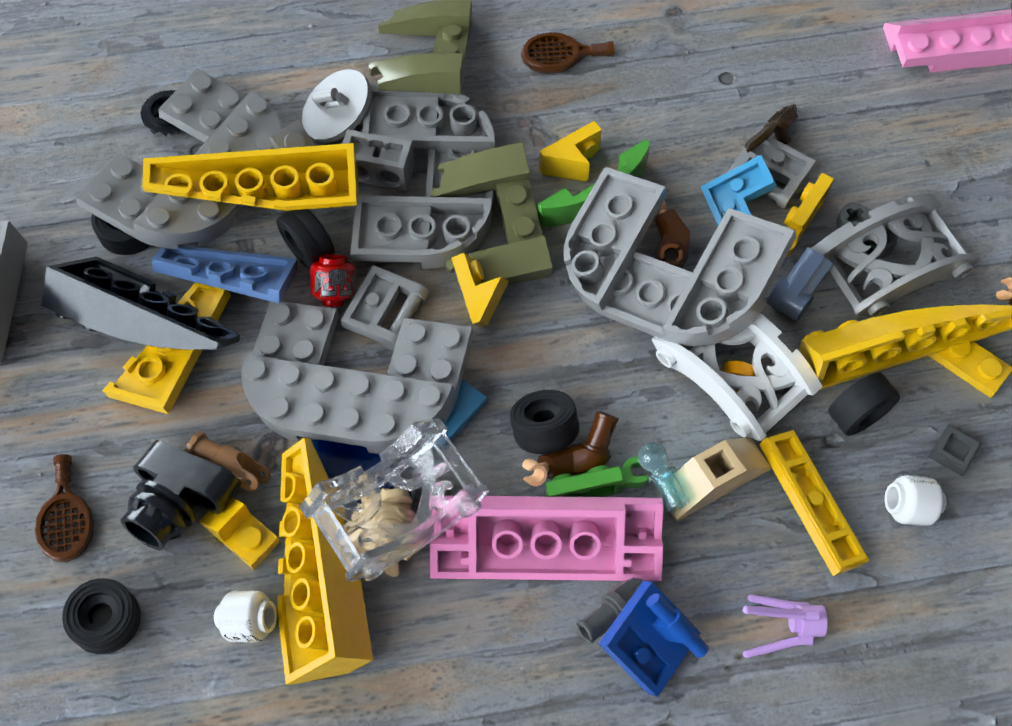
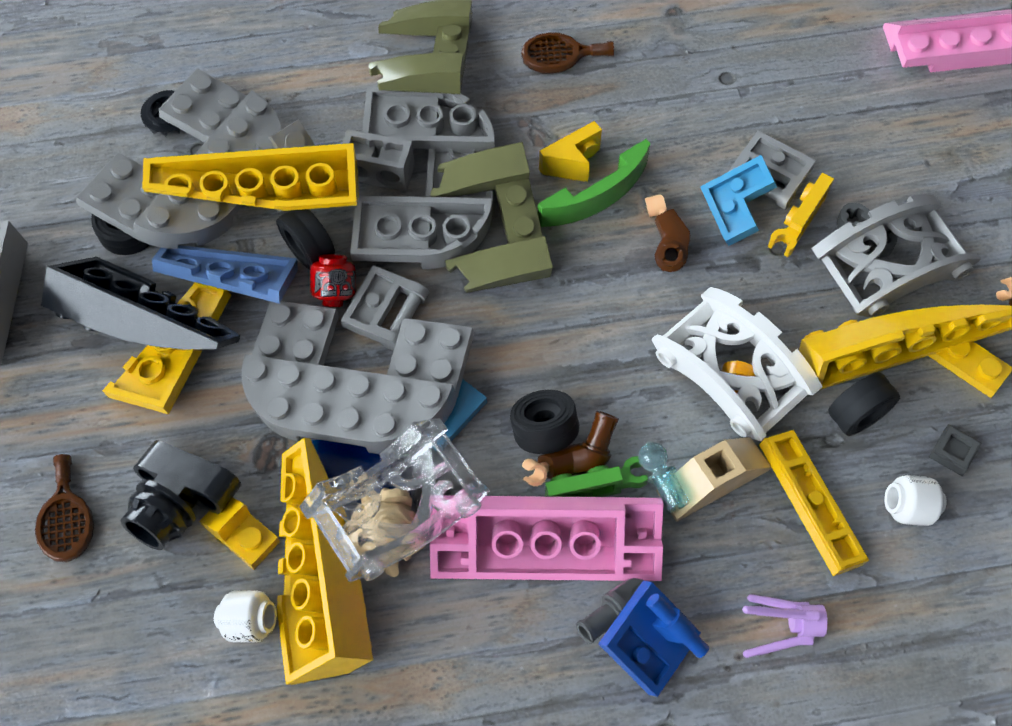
(88, 598): black tyre -> none
(235, 461): medium nougat piece -> none
(336, 105): shield -> none
(479, 298): yellow slope -> none
(660, 298): light grey plate -> none
(776, 124): dark brown piece -> none
(796, 291): sand blue piece -> none

